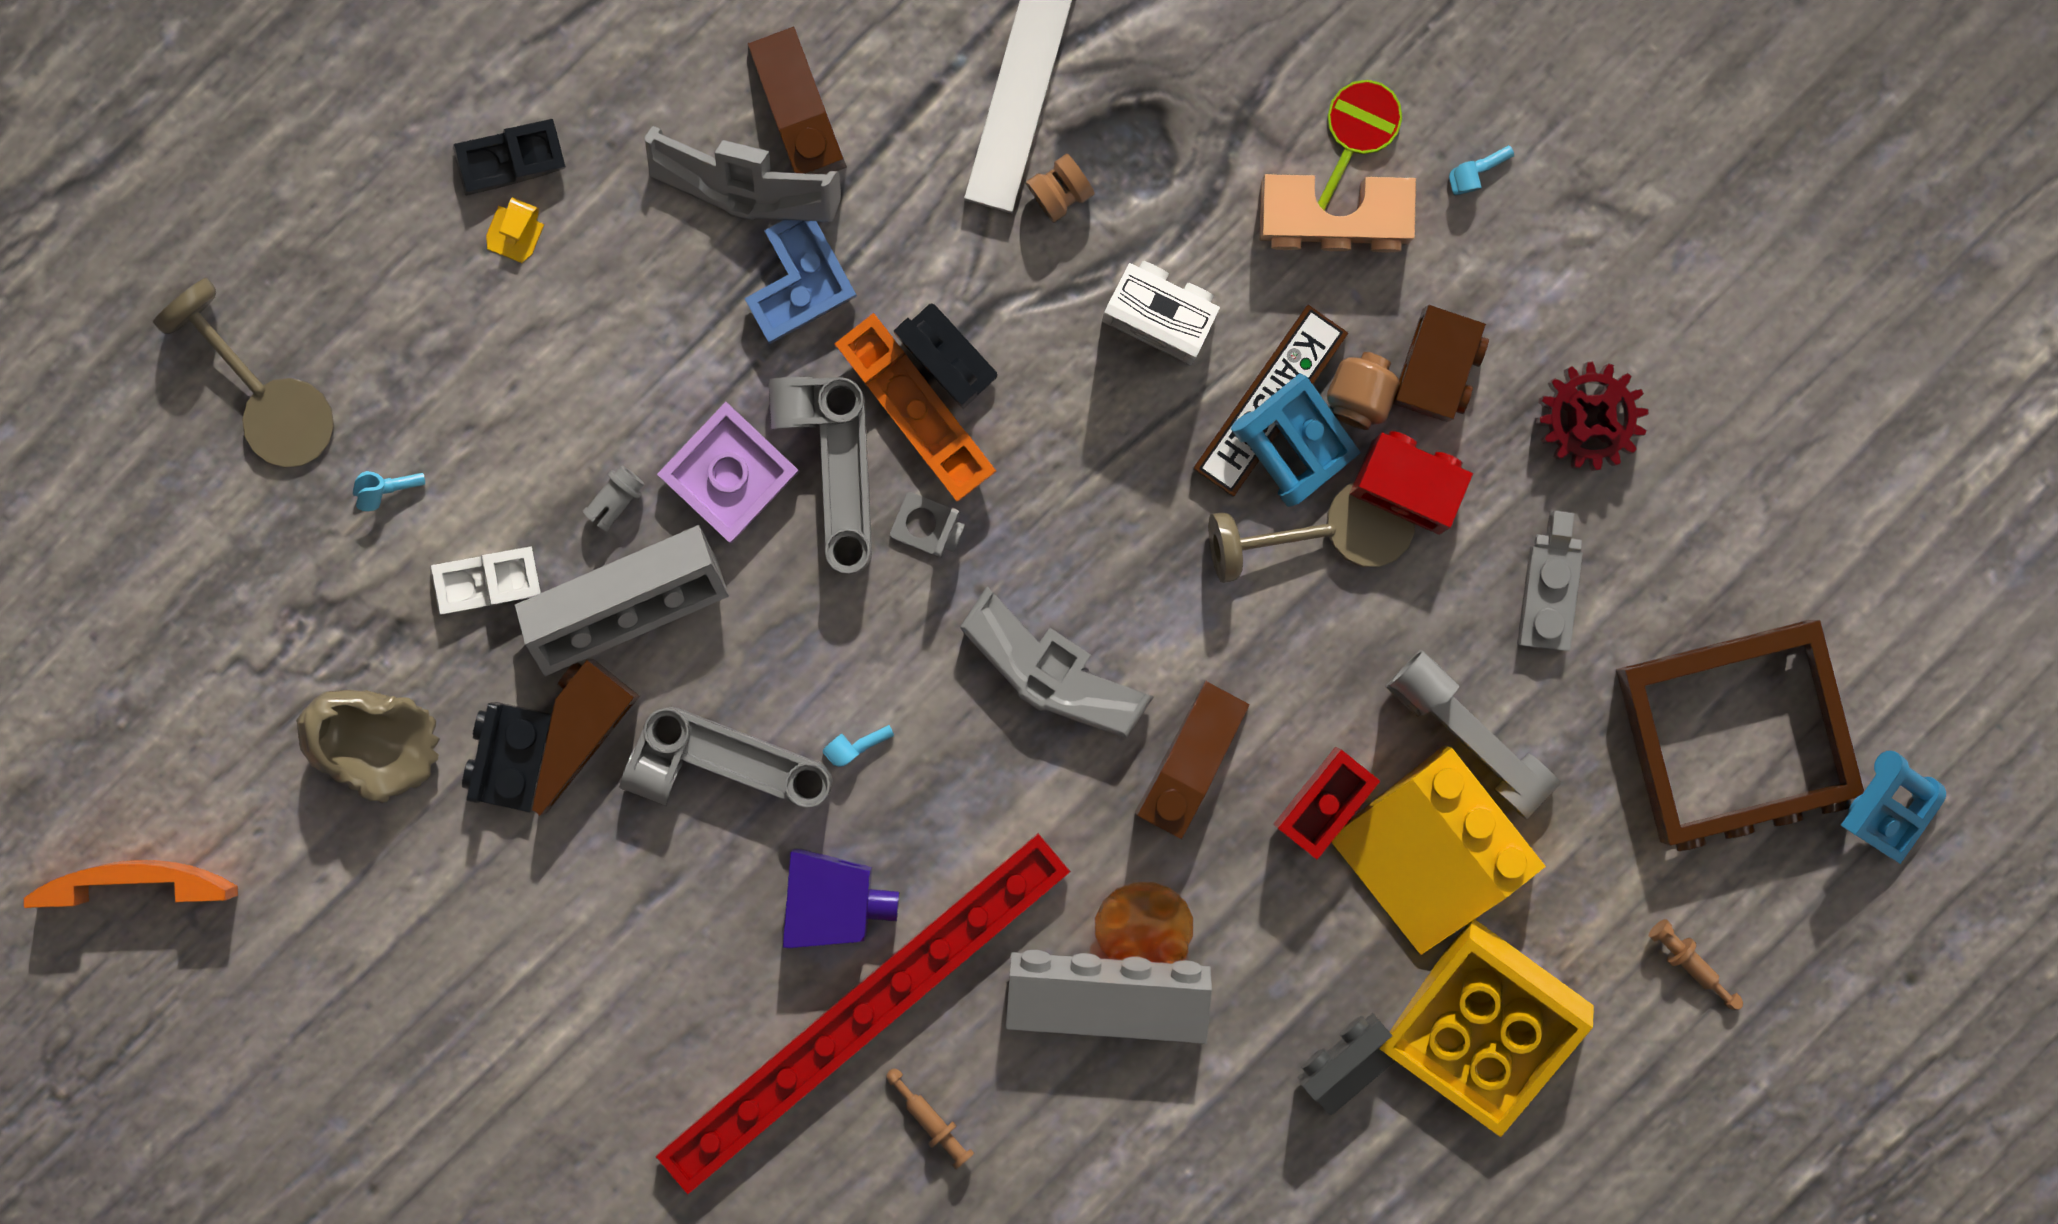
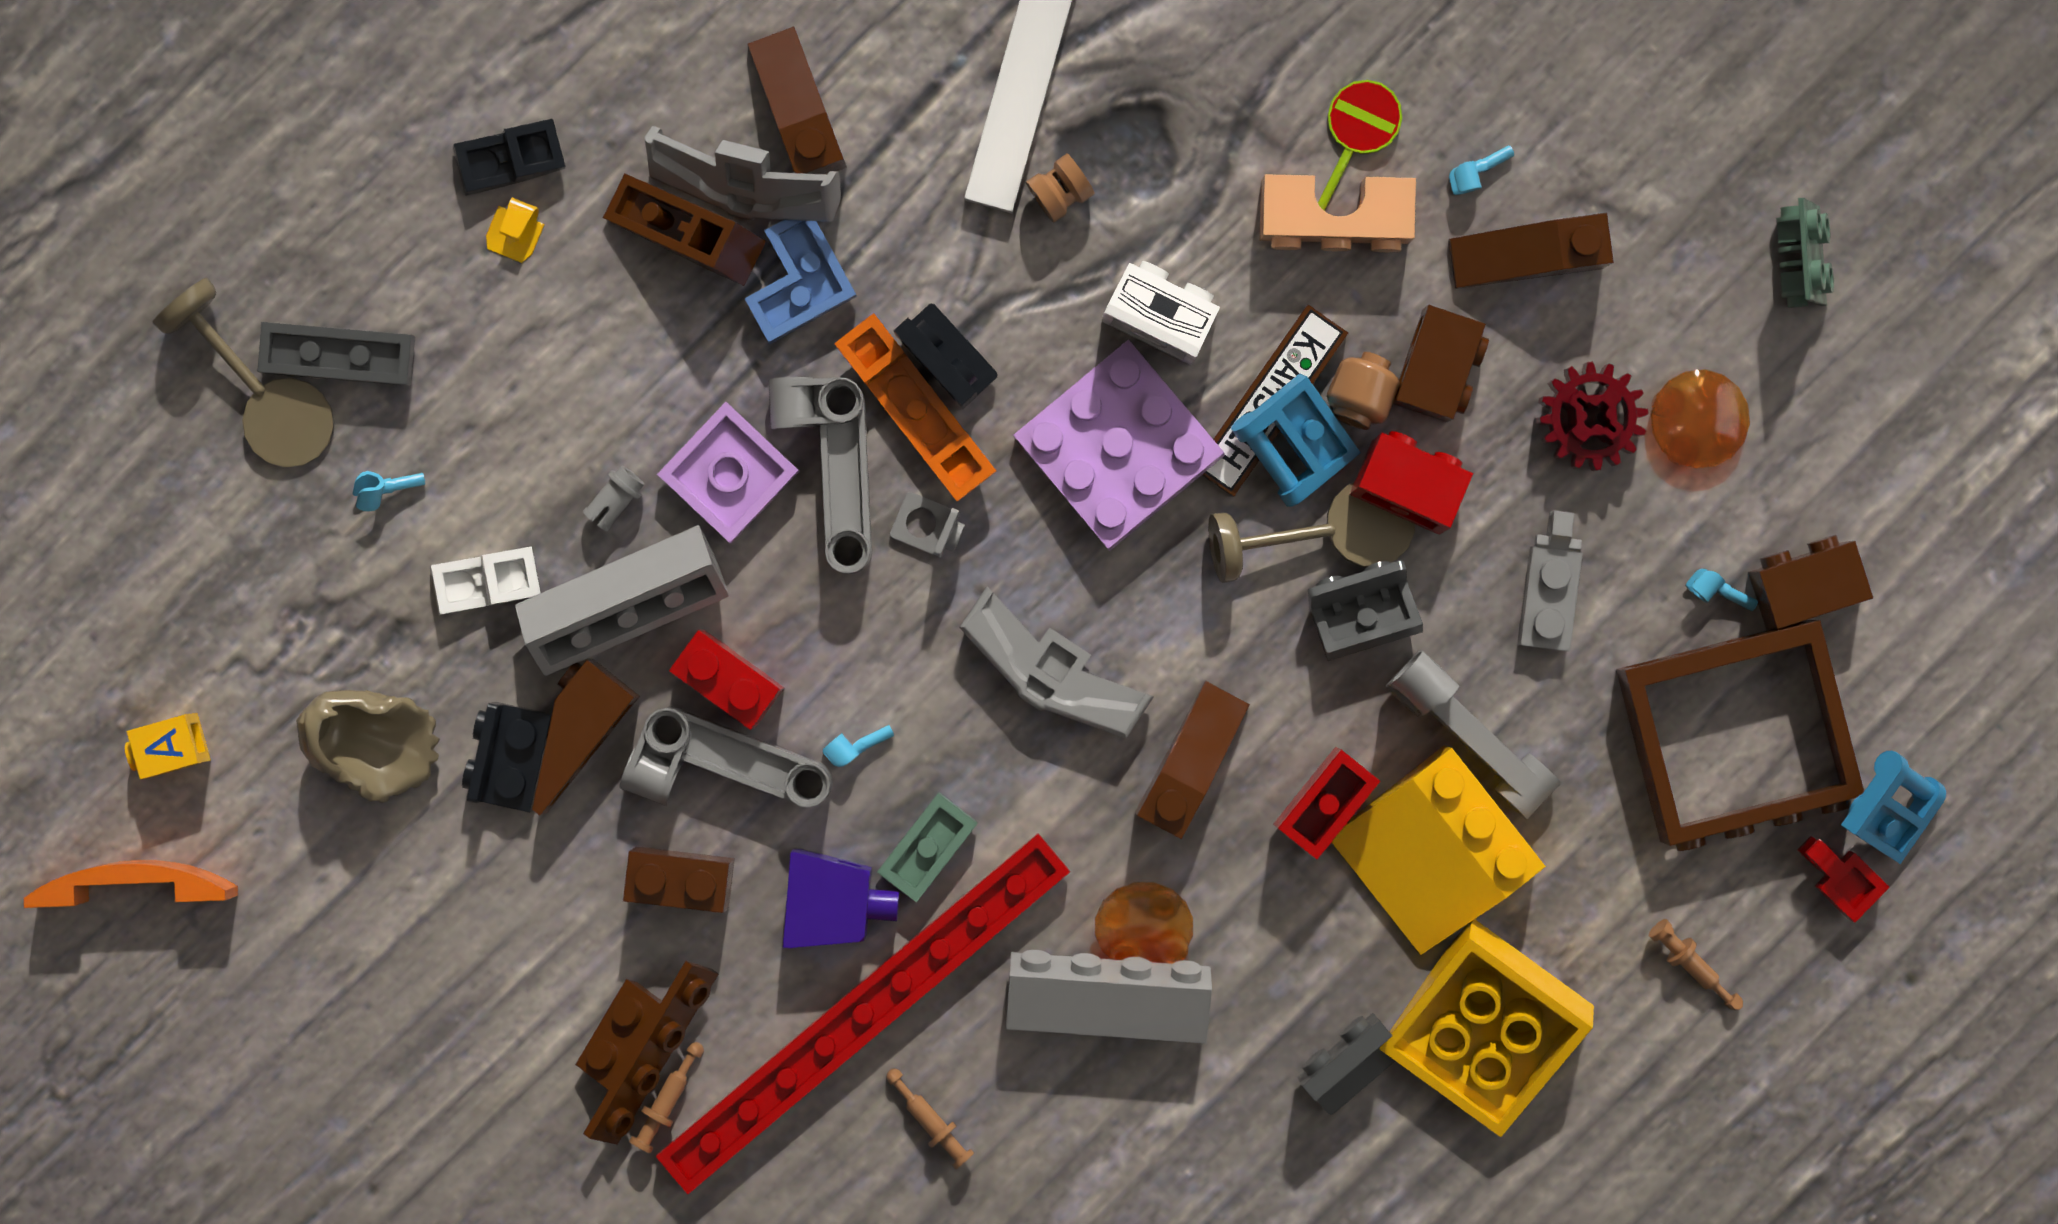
(166, 746): none -> yellow brick
(336, 353): none -> dark grey plate
(636, 1044): none -> reddish brown bracket
(665, 1101): none -> medium nougat piece
(678, 879): none -> reddish brown brick
(685, 229): none -> reddish brown slope
(726, 679): none -> red brick
(927, 847): none -> sand green plate
(1119, 445): none -> lavender plate
(1364, 609): none -> dark grey bracket
(1532, 251): none -> reddish brown slope
(1699, 419): none -> clear orange dish
(1706, 583): none -> medium azure hand
(1810, 583): none -> reddish brown brick
(1812, 229): none -> sand green hinge
(1846, 881): none -> red plate

